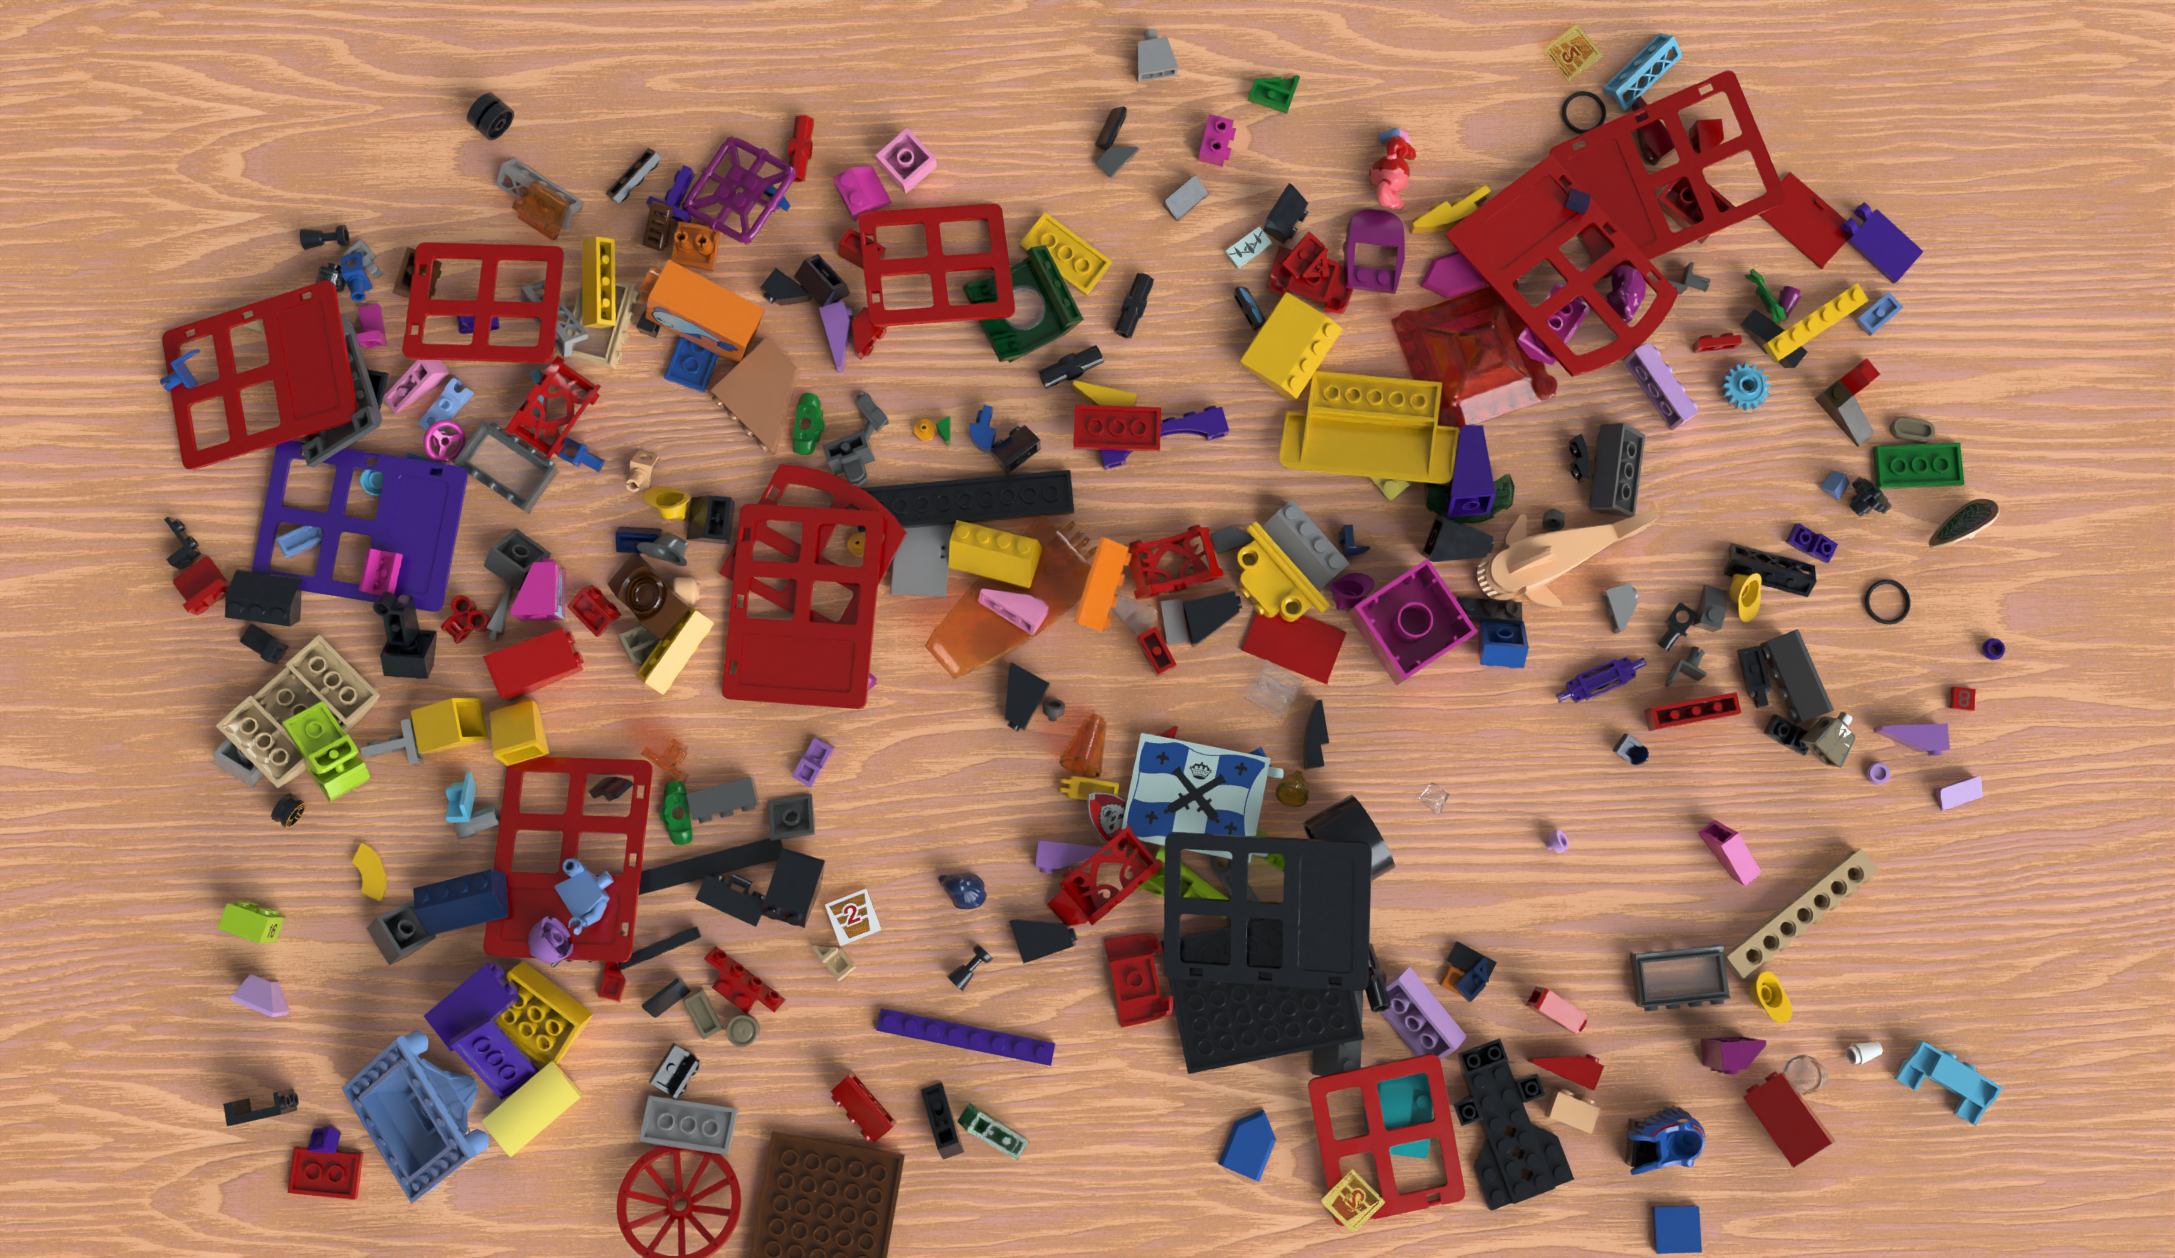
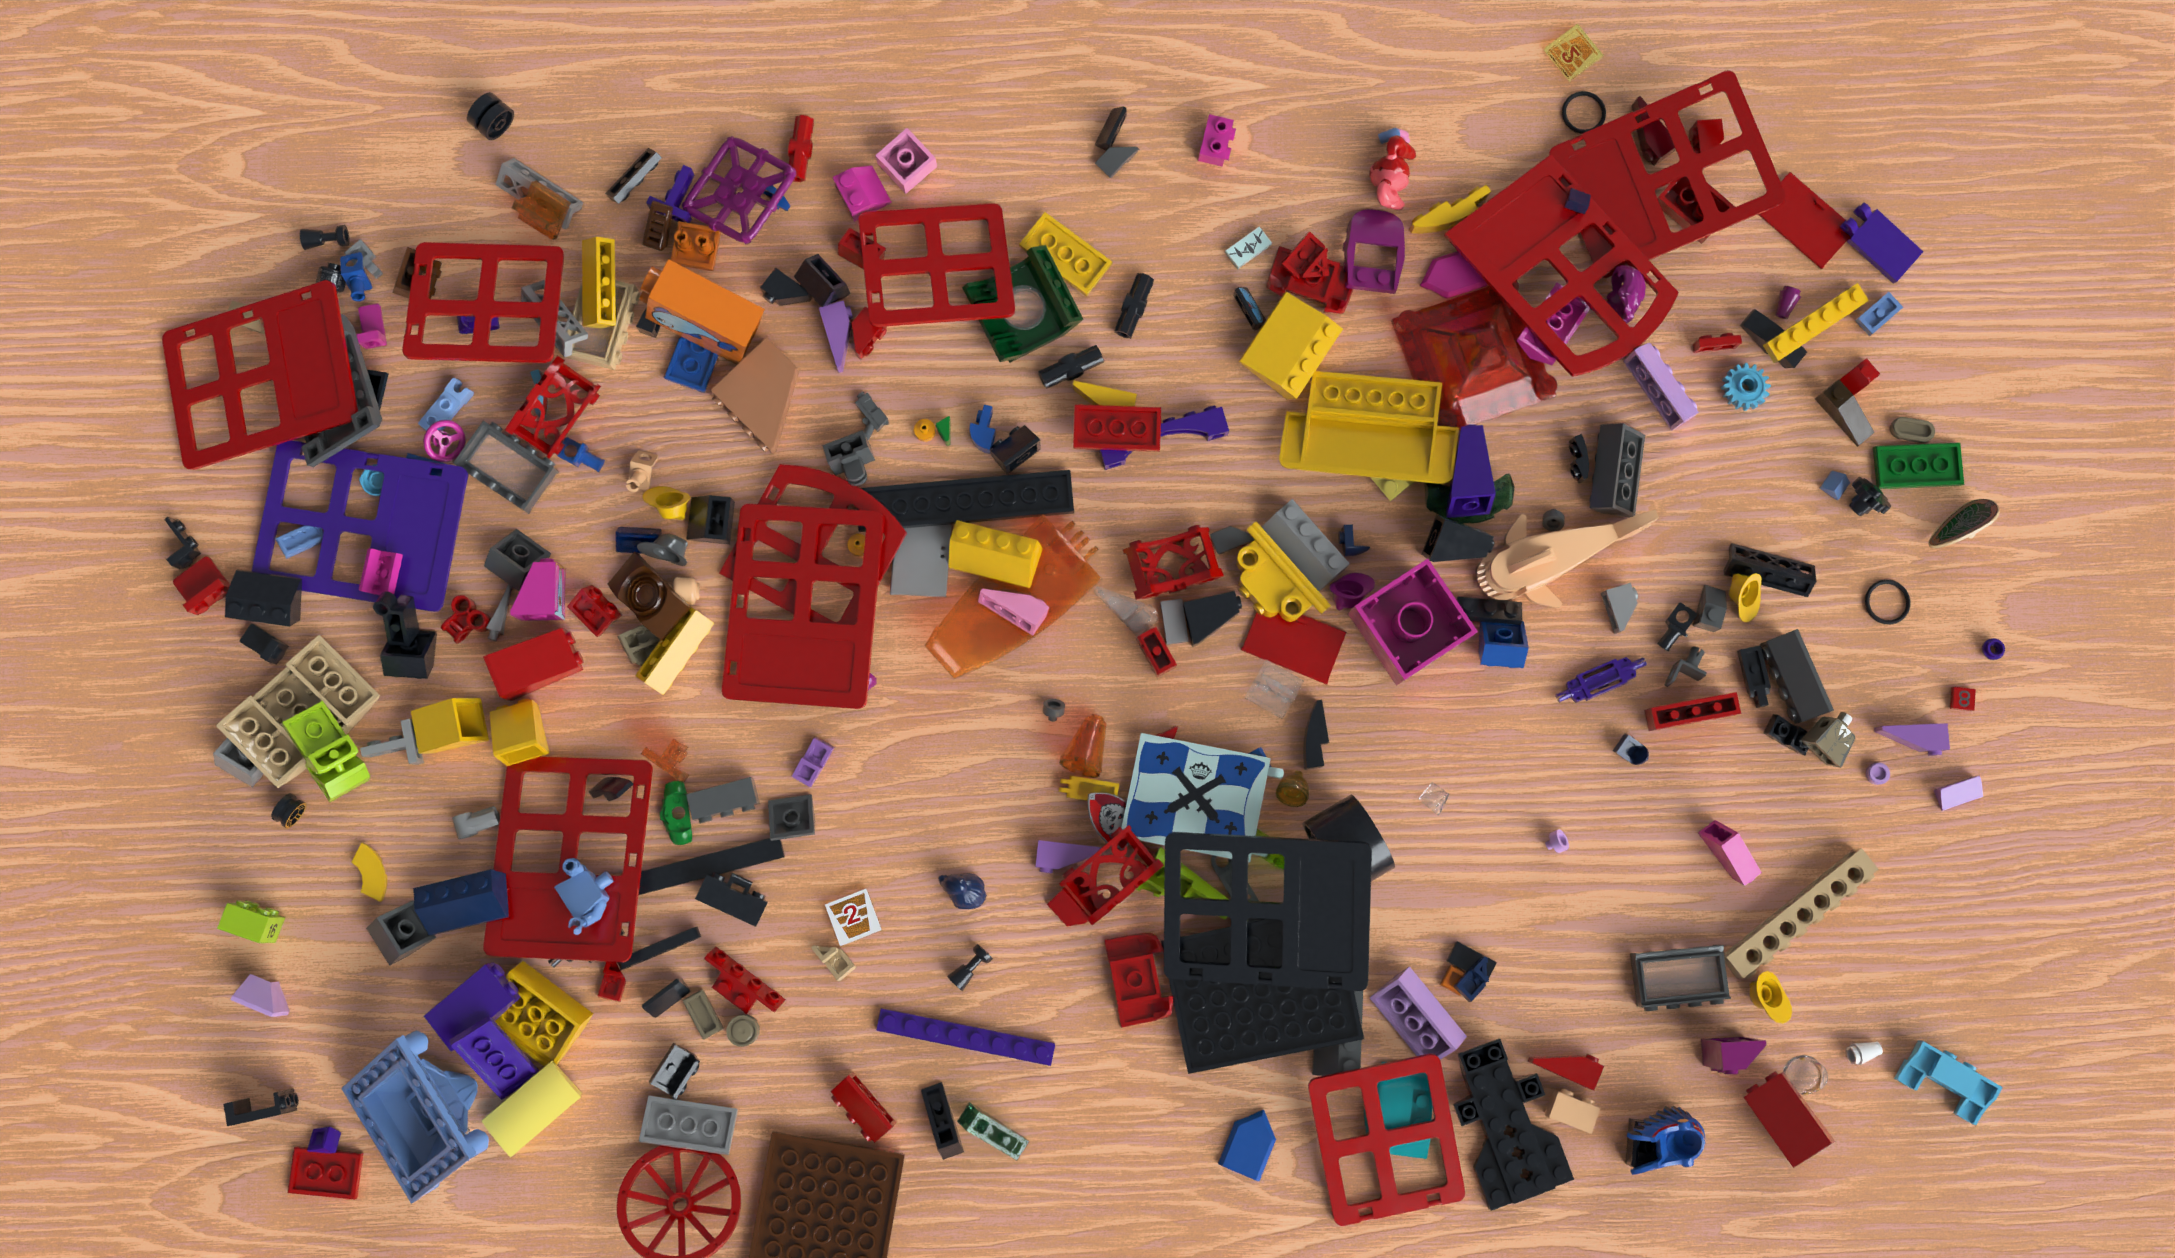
(181, 373): blue bracket -> none
(415, 383): bright pink slope -> none
(461, 799): medium azure panel -> none
(549, 941): medium lavender cylinder -> none
(793, 888): black slope -> none
(805, 440): green piece -> none
(1023, 696): black slope -> none
(1041, 938): black slope -> none
(1102, 585): orange slope -> none
(1155, 58): light grey torso -> none
(1185, 197): slope -> none
(1274, 92): green wing -> none
(1286, 214): black slope -> none
(1353, 1201): clear yellow tile -> none
(1376, 988): black piece -> none
(1557, 1010): slope -> none
(1640, 66): medium azure fence -> none
(1677, 1229): blue tile -> none
(1691, 280): dark grey bracket -> none
(1766, 296): green piece -> none
(1812, 544): dark purple slope -> none

